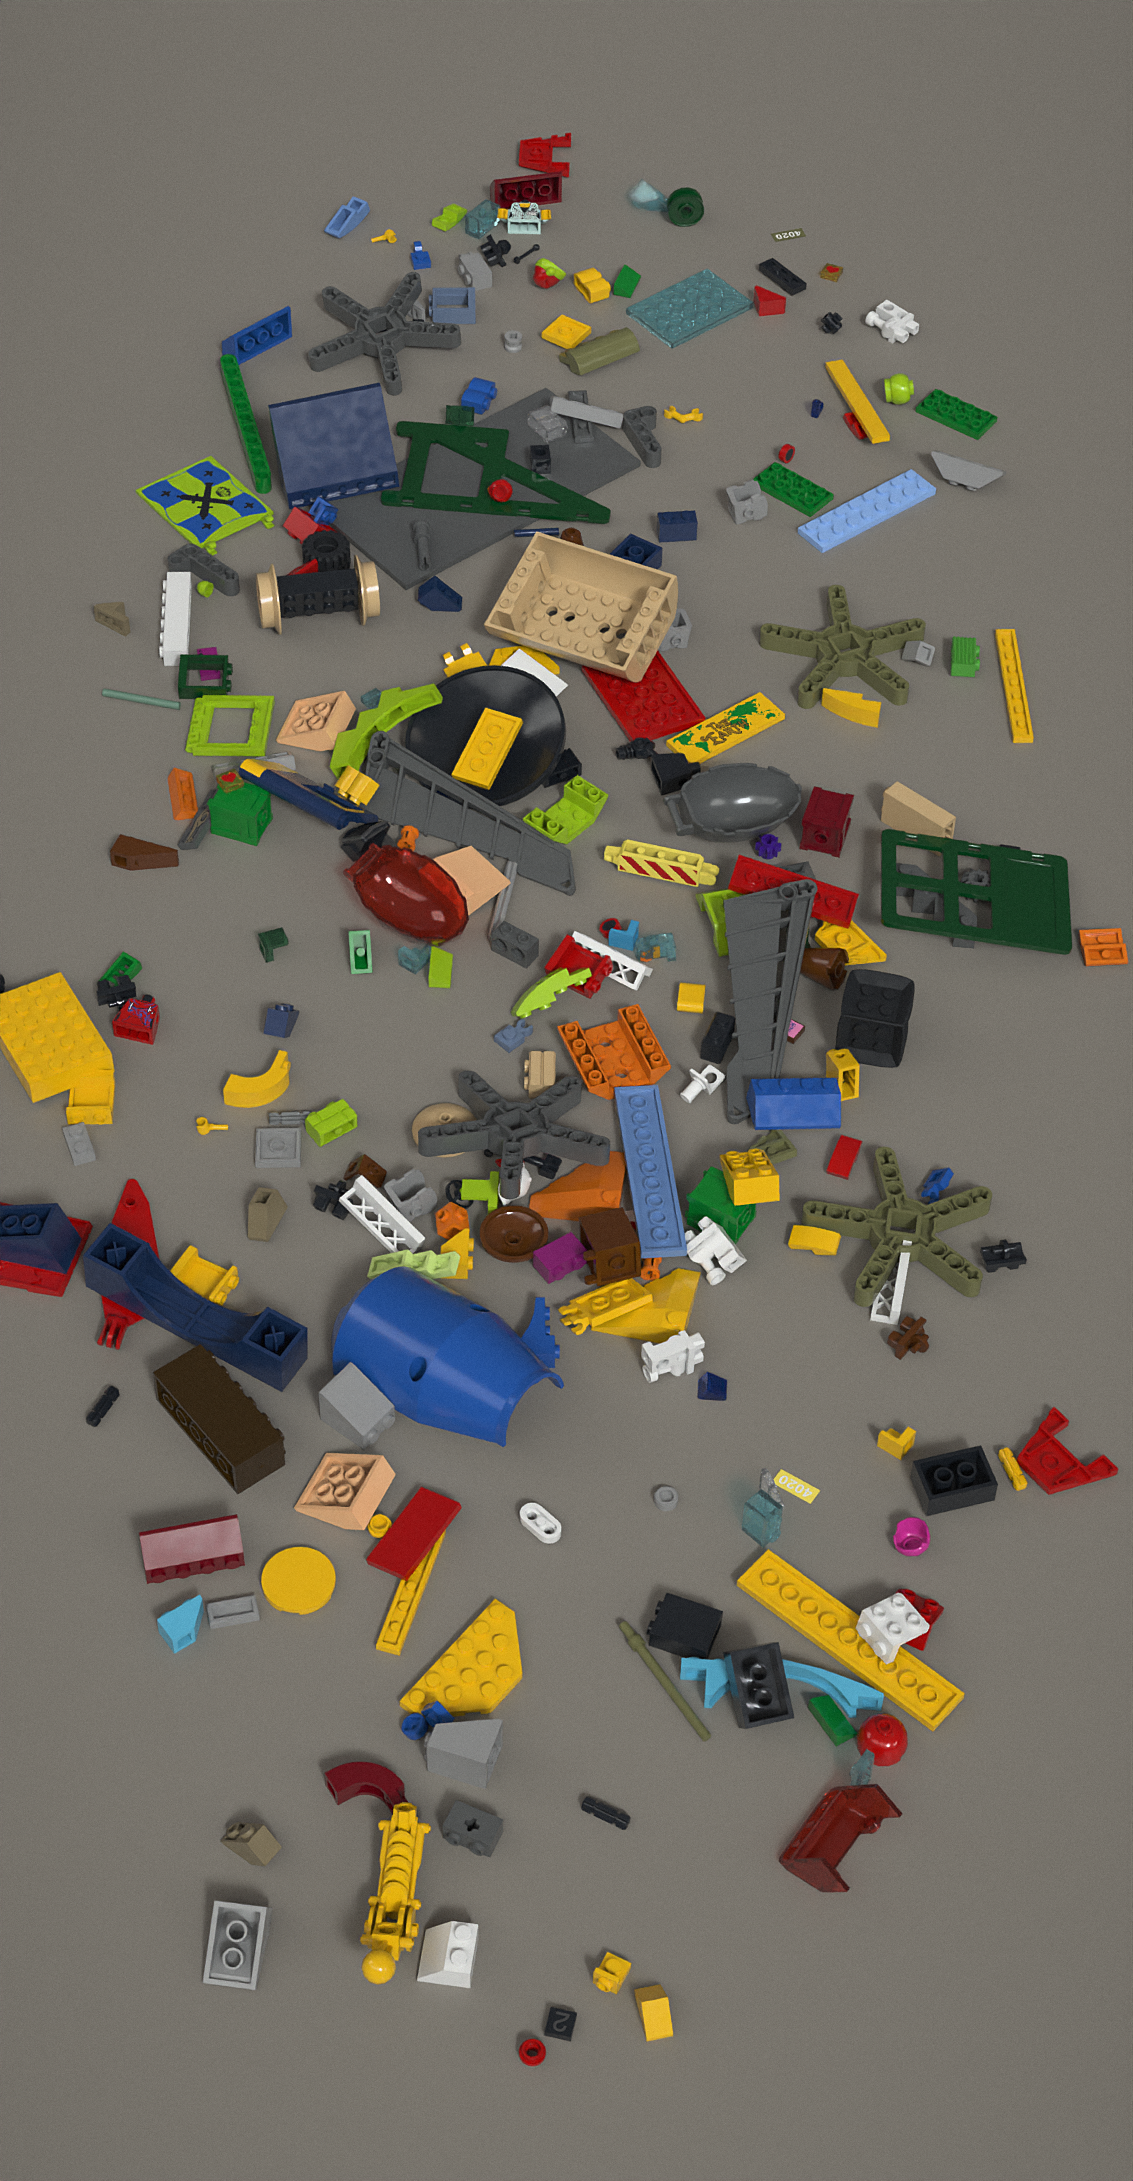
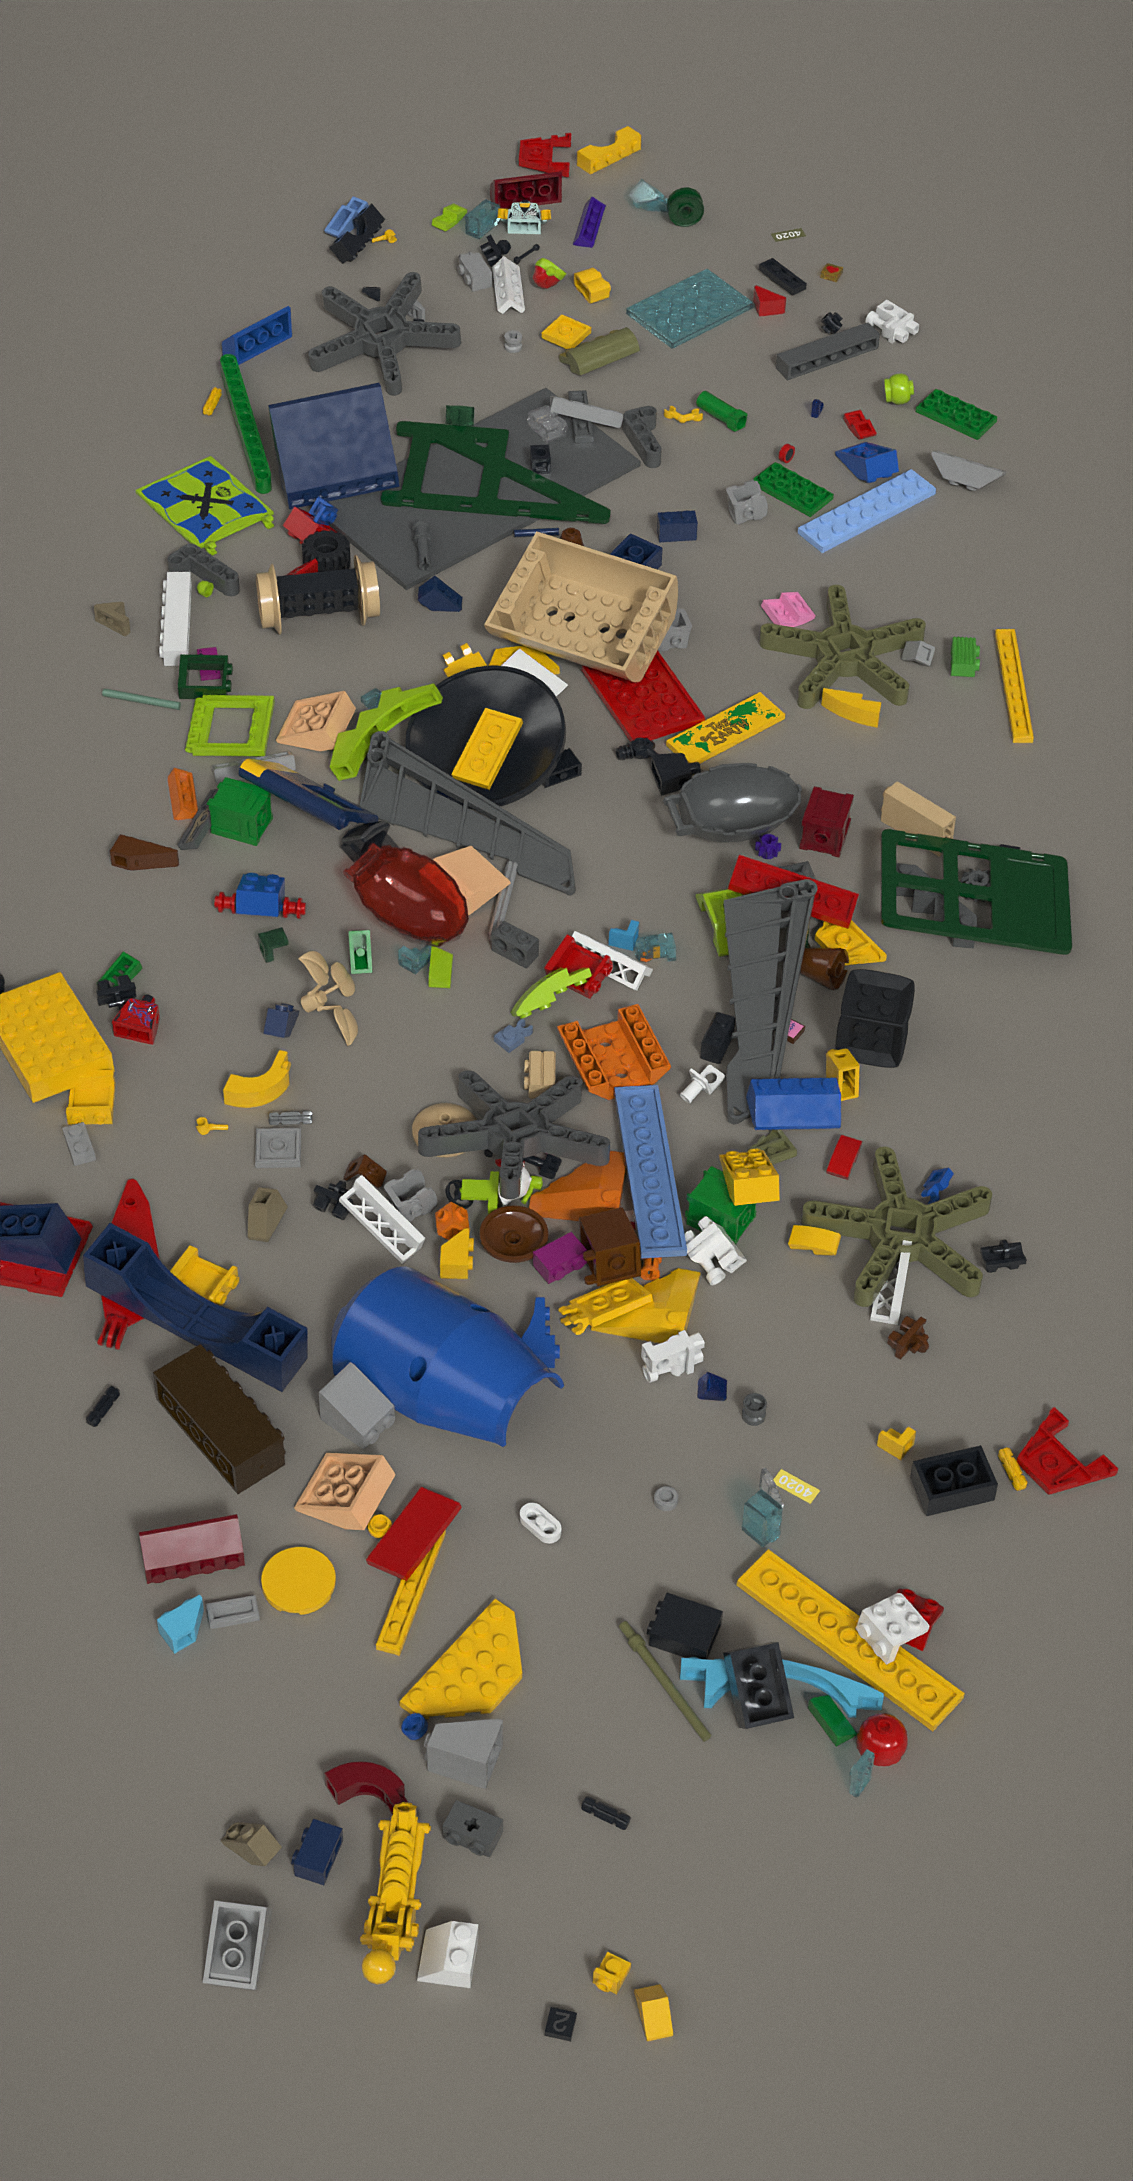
(212, 401): none -> yellow axle
(229, 780): clear yellow tile -> none
(260, 897): none -> blue brick
(316, 999): none -> tan plant
(317, 1852): none -> dark blue brick
(331, 1122): lime brick -> none
(347, 245): none -> black arch
(356, 785): yellow brick -> none
(373, 292): none -> black slope
(408, 839): orange bush -> none
(420, 259): blue plate -> none
(425, 1262): yellowish green slope -> none
(436, 1714): blue plate -> none
(453, 296): sand blue window -> none
(479, 395): blue brick -> none
(500, 490): red animal -> none
(508, 286): none -> white fence
(532, 2045): red plate -> none
(536, 1183): none -> lime hand
(571, 814): lime slope -> none
(589, 223): none -> dark purple slope
(596, 158): none -> yellow arch
(607, 925): tile -> none
(626, 282): green slope -> none
(662, 863): light yellow hinge -> none
(691, 997): yellow piece -> none
(724, 412): none -> green piece
(754, 1409): none -> dark grey wheel
(788, 610): none -> bright pink slope
(827, 351): none -> dark grey brick
(833, 1830): clear red windscreen -> none
(857, 401): yellow tile -> none
(869, 461): none -> blue slope
(912, 1536): dark pink hair -> none
(1102, 947): orange slope -> none

